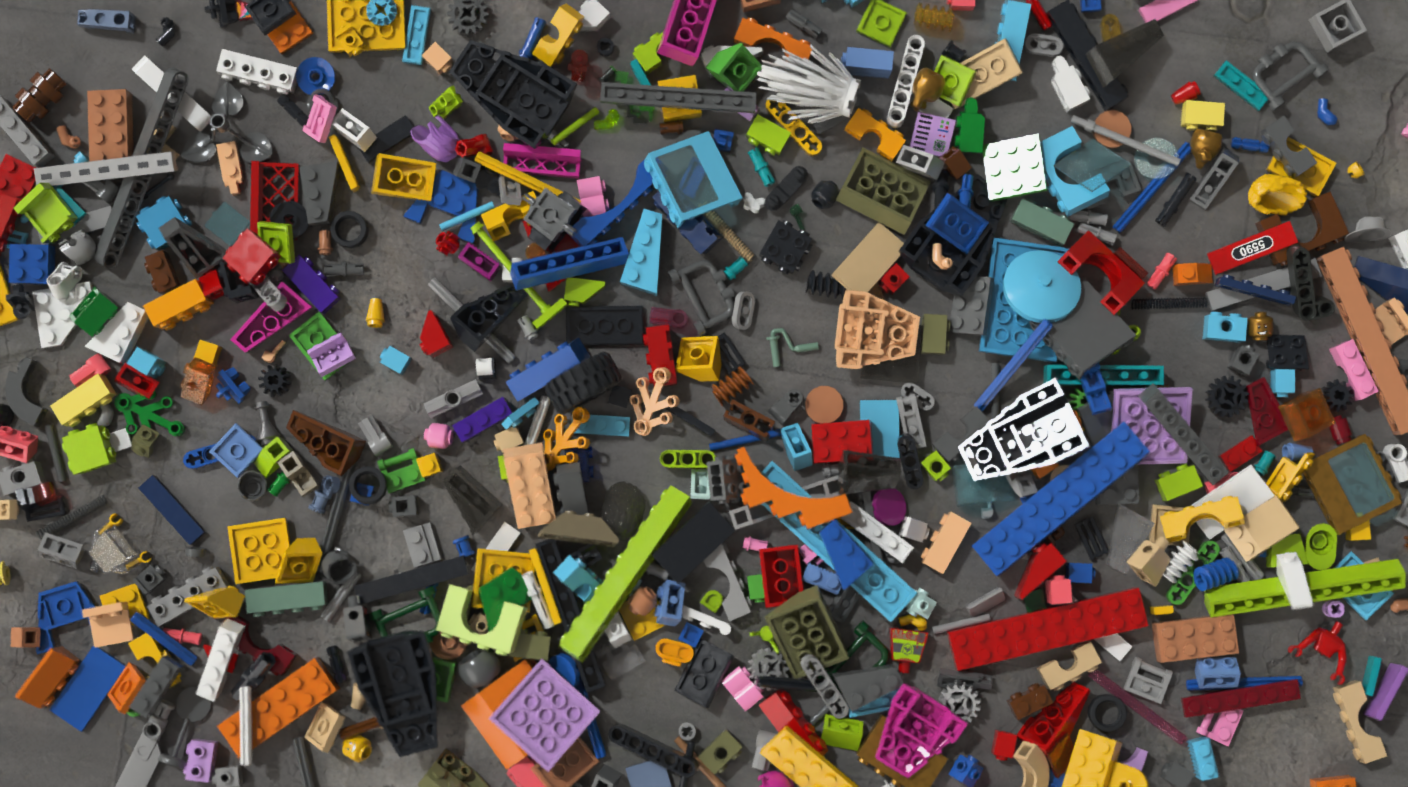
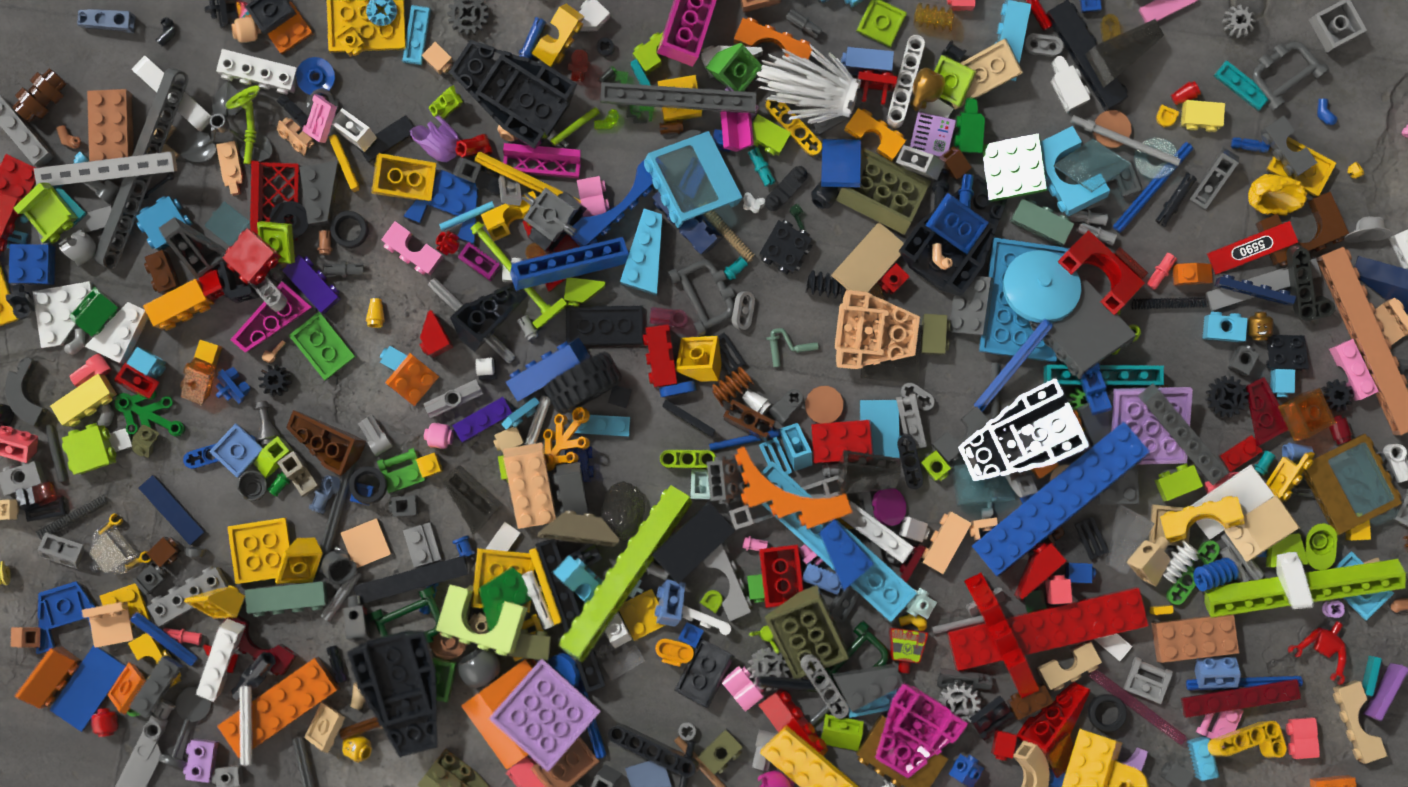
(64, 279): white piece -> none
(77, 344): none -> light grey arm
(104, 722): none -> red head
(164, 551): none -> reddish brown brick
(245, 30): none -> light nougat head
(245, 100): none -> lime dish
(288, 130): none -> light nougat hinge
(331, 354): lavender bracket -> none
(366, 543): none -> light nougat tile
(397, 240): none -> bright pink arch
(412, 379): none -> orange plate
(642, 601): nougat head -> none
(651, 403): light nougat plant -> none
(677, 389): none -> blue beam
(736, 130): none -> dark pink panel
(757, 402): none -> white cone
(768, 443): none -> medium azure tile
(841, 163): none -> blue tile
(883, 82): none -> red plate
(907, 568): none -> dark red plate
(984, 524): none -> light nougat bracket
(991, 717): none -> black plate
(1002, 635): none -> red arch
(1166, 116): none -> yellow tile
(1205, 146): pearl gold piece -> none
(1231, 21): none -> light grey gear
(1249, 737): none -> yellow beam
(1303, 738): none -> coral brick

